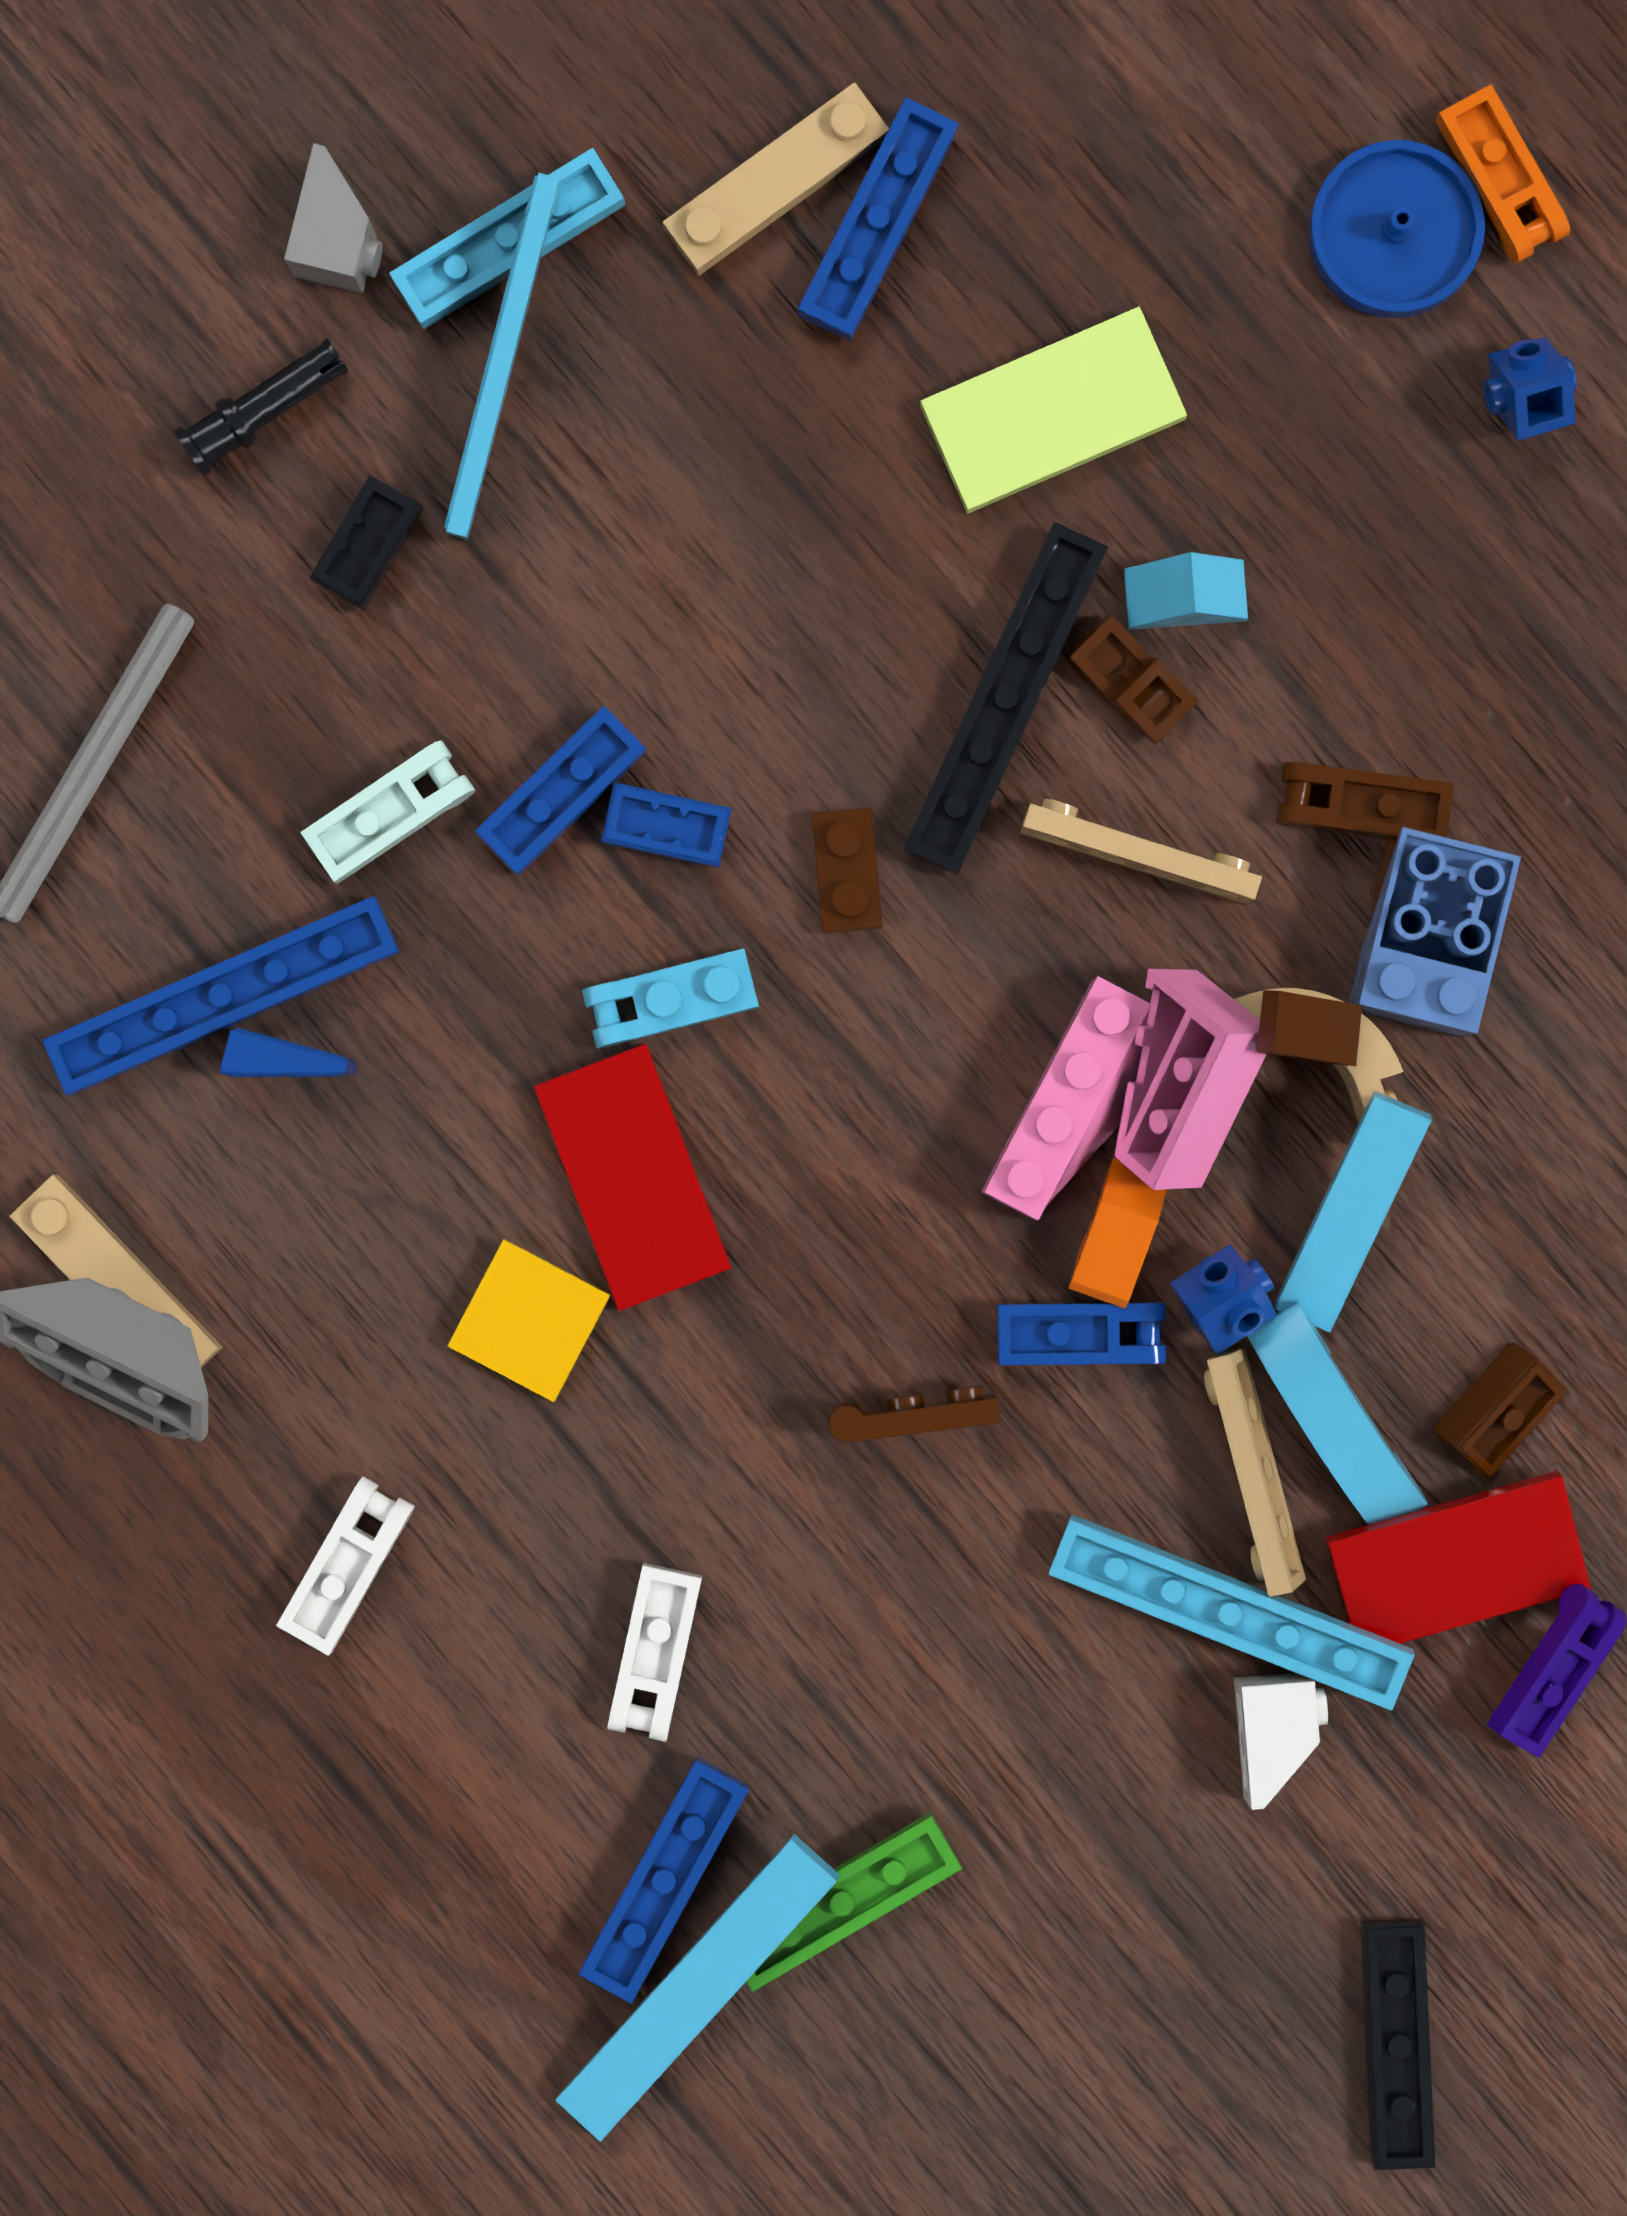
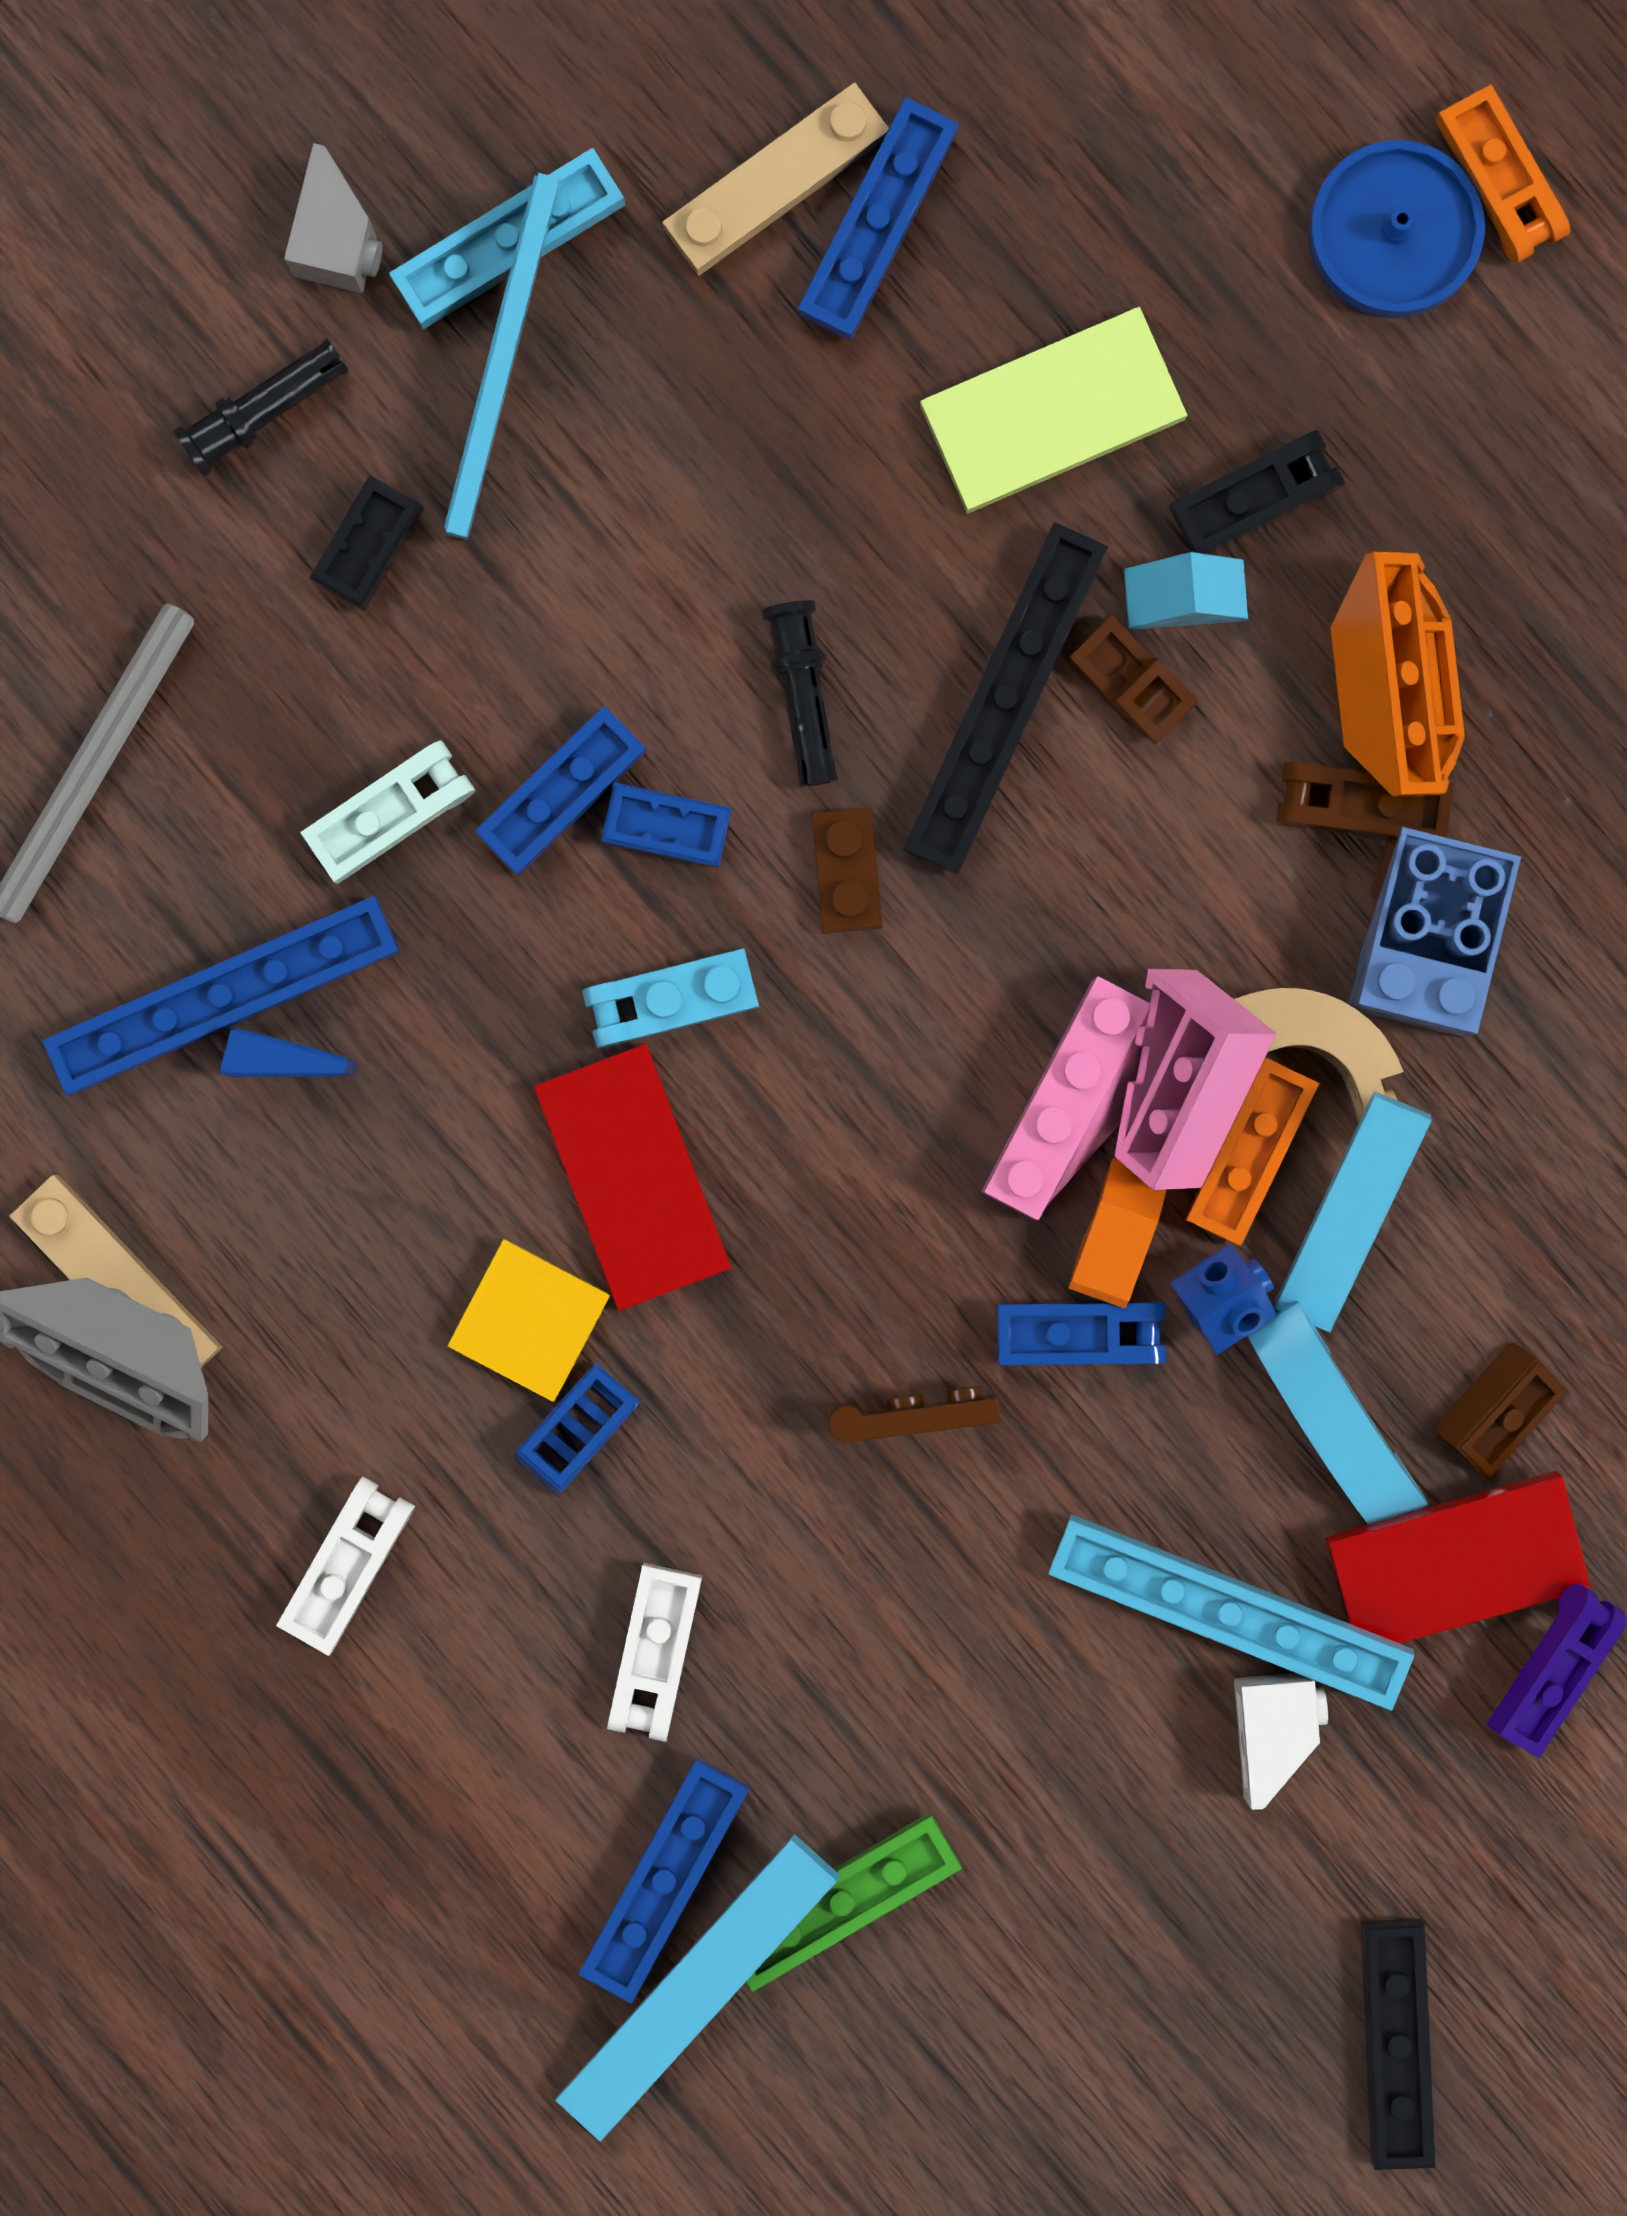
(539, 1467): none -> blue slope
(798, 665): none -> black pin
(1223, 877): tan plate -> none
(1252, 1152): none -> orange plate
(1255, 495): none -> black plate
(1275, 1551): tan plate -> none
(1309, 1028): reddish brown tile -> none
(1398, 676): none -> orange wedge
(1531, 388): blue brick -> none

